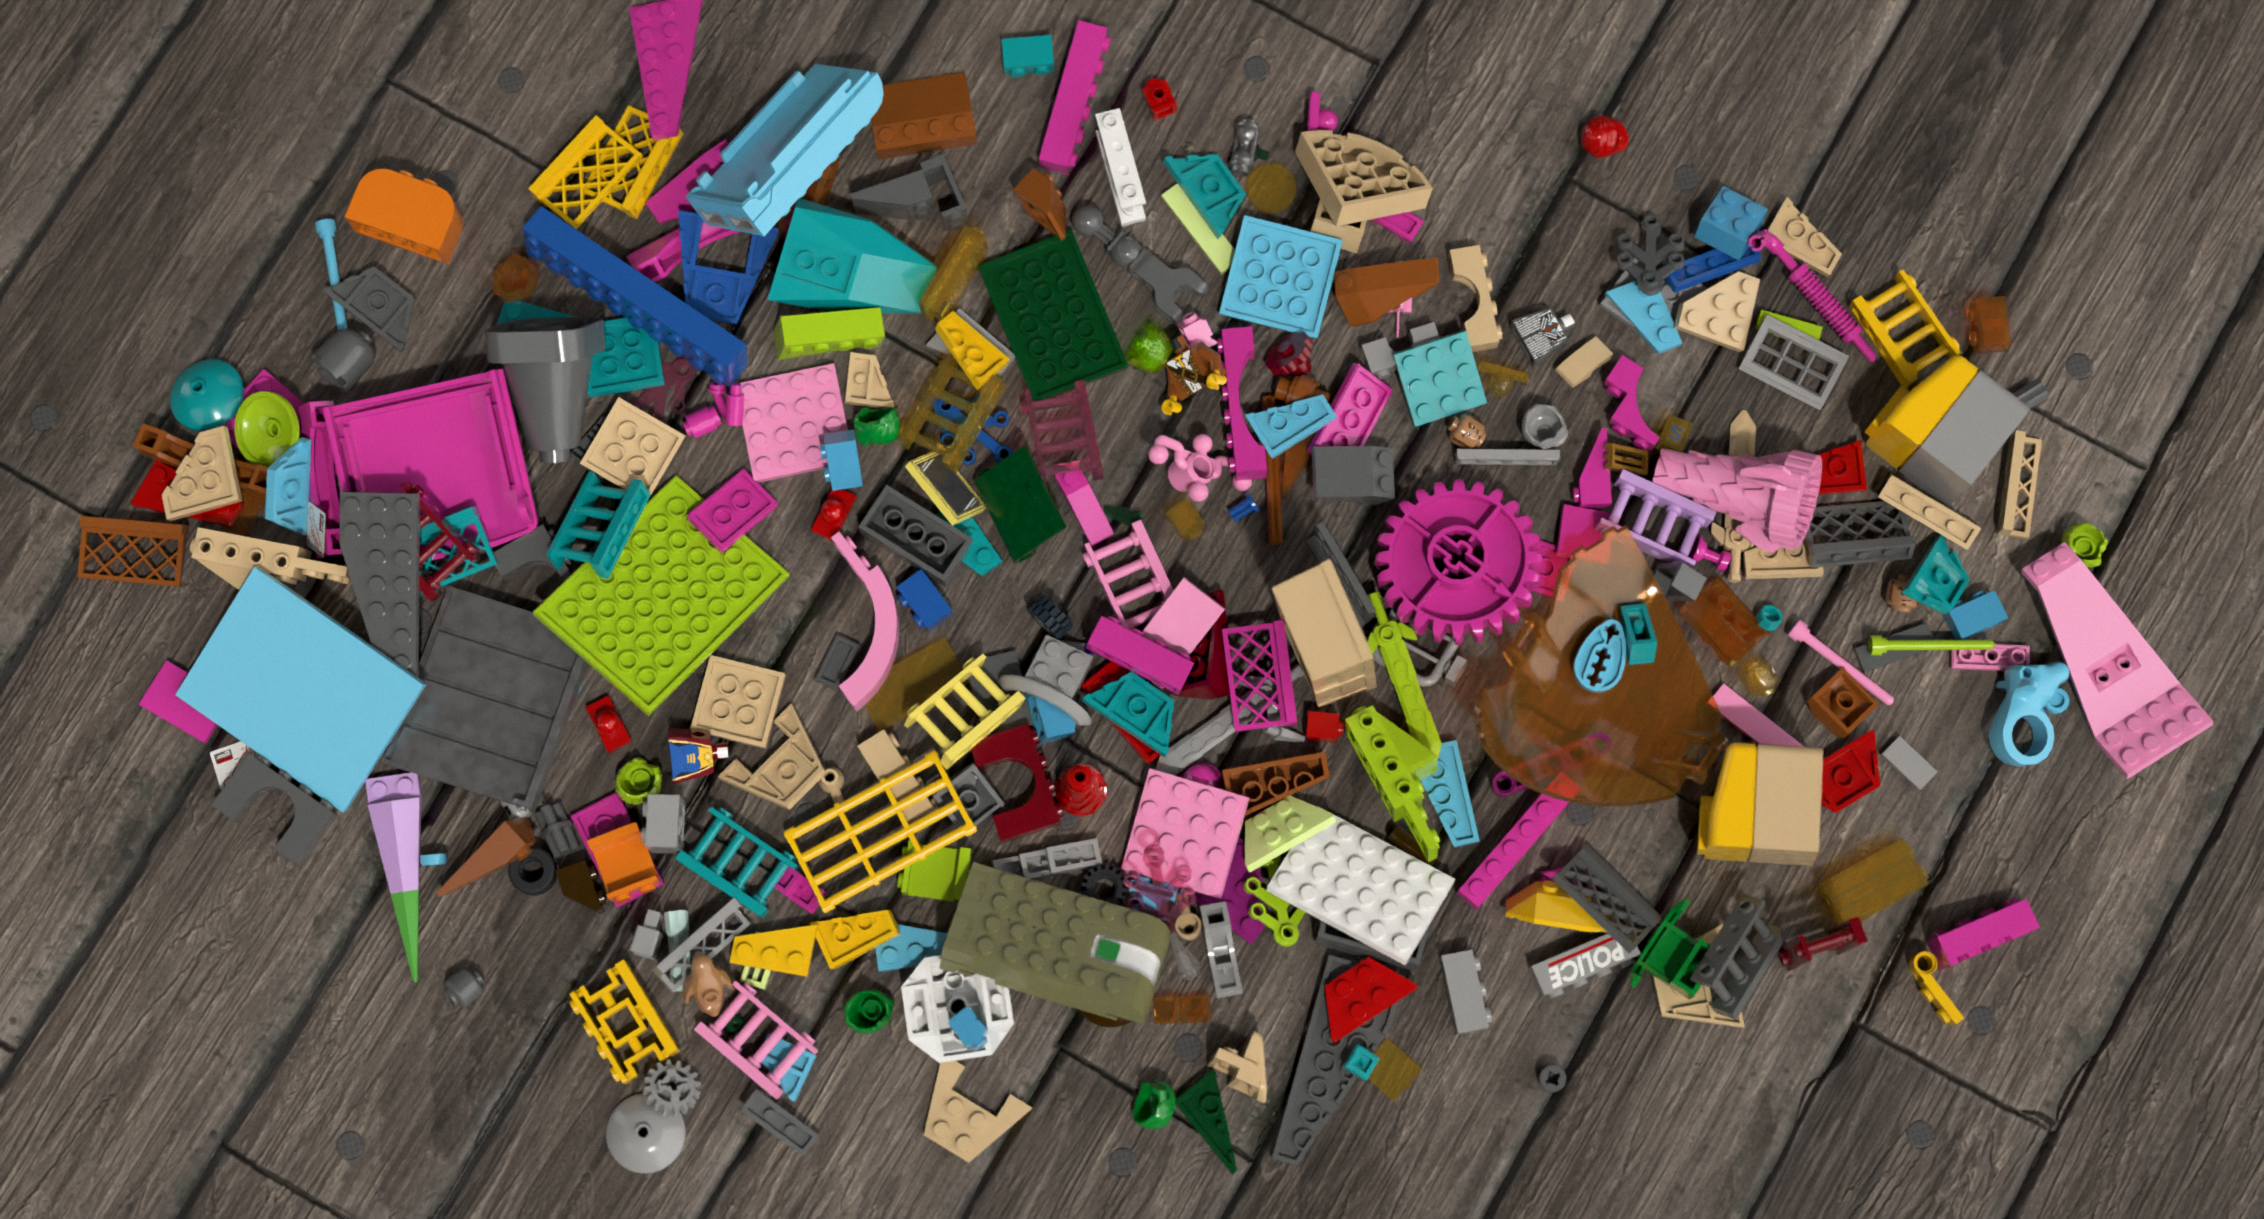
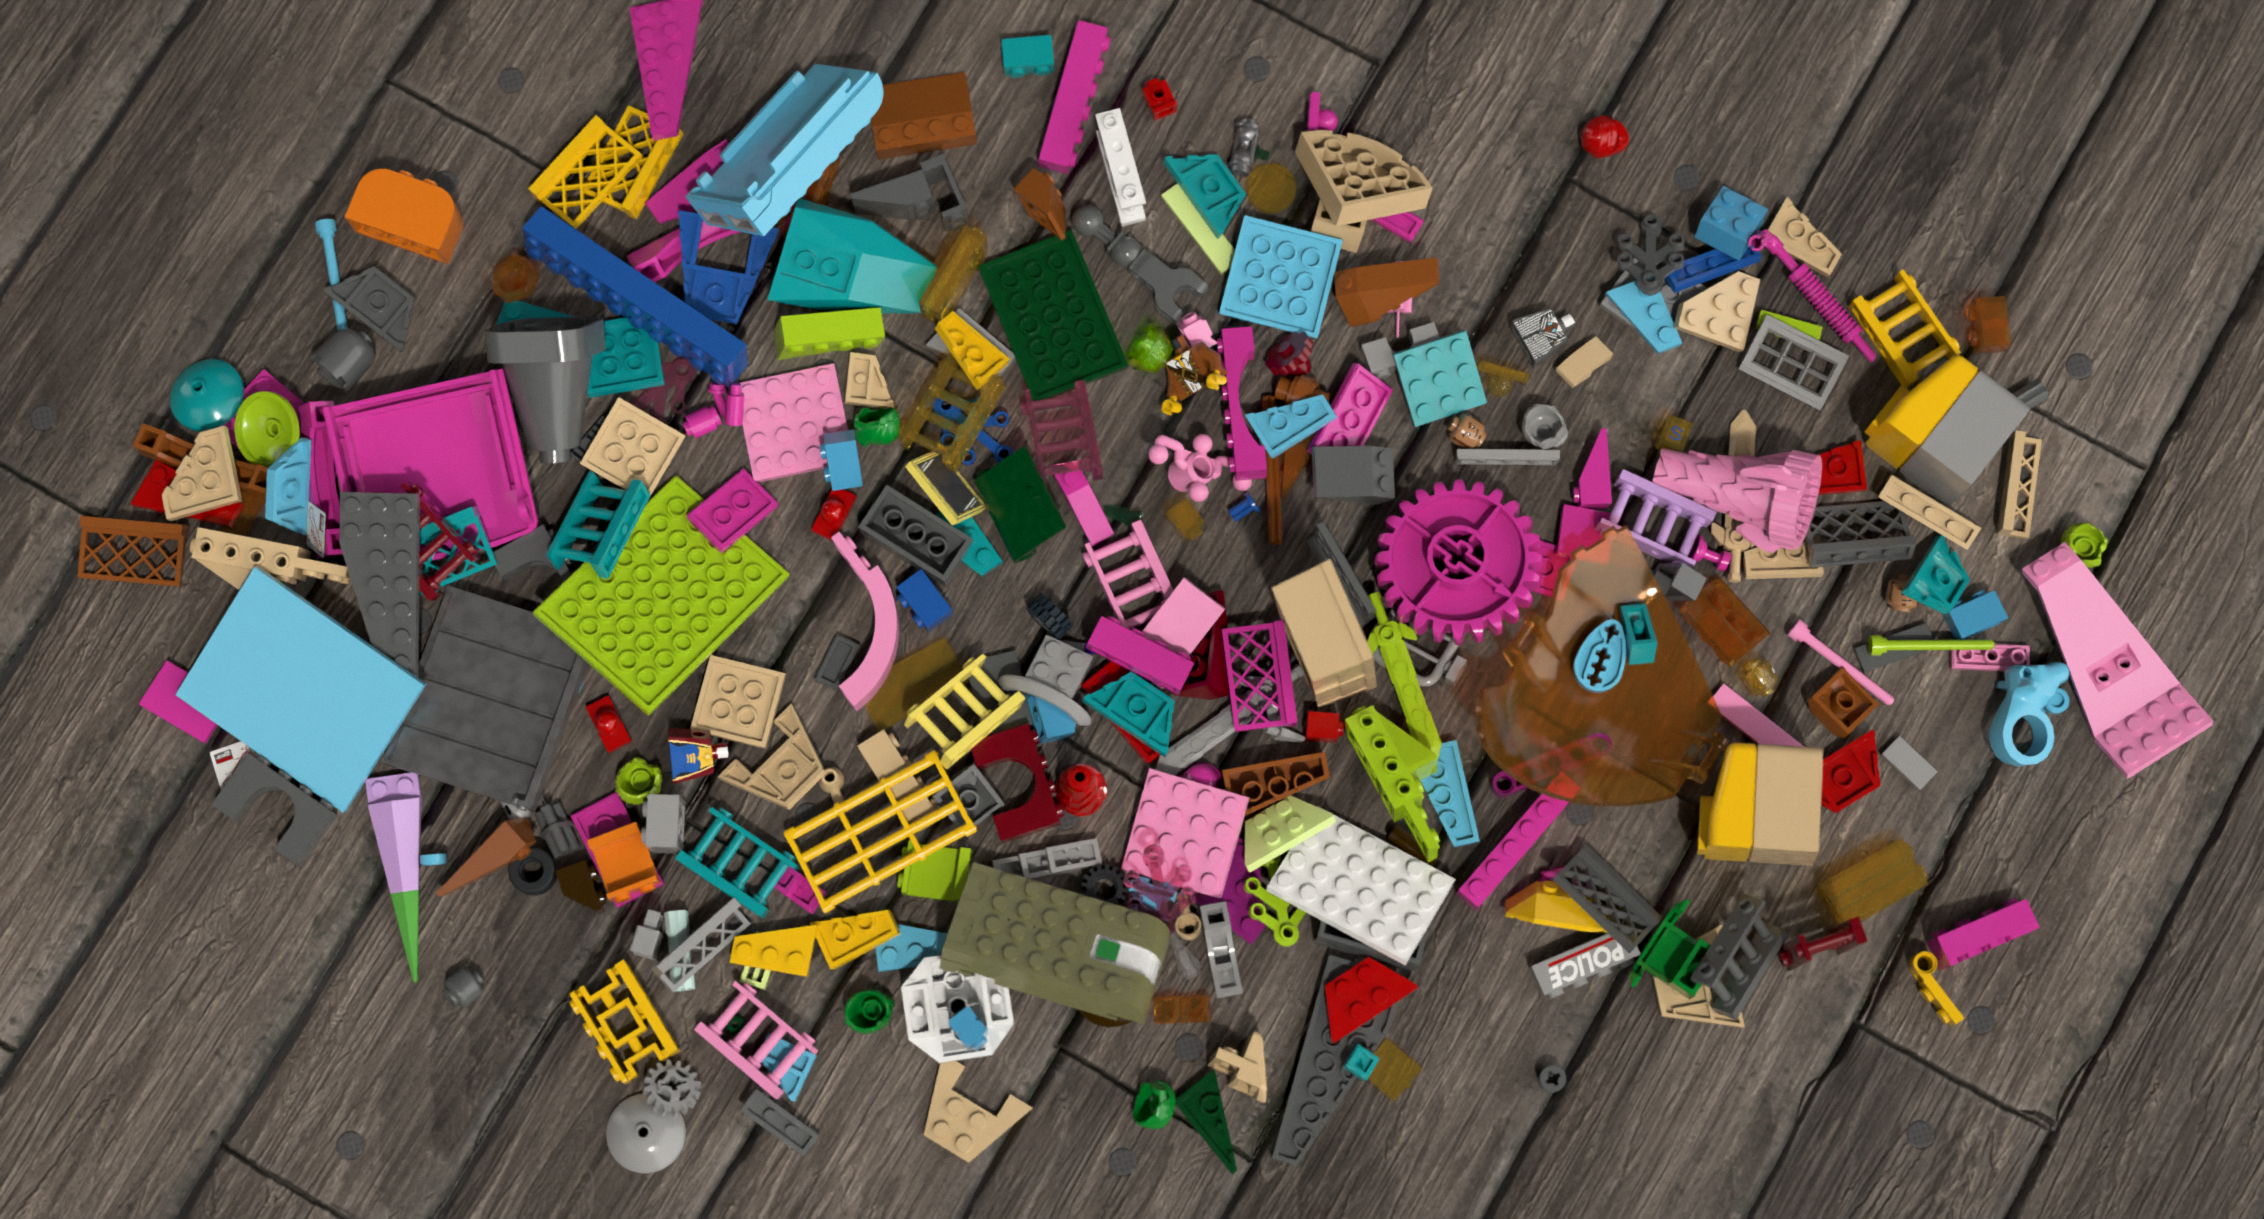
(706, 984): medium nougat animal -> none
(1465, 992): light grey brick -> none
(1468, 268): tan arch -> none
(1612, 458): pearl gold tile -> none
(1627, 420): dark pink arch -> none
(1769, 617): teal tile -> none

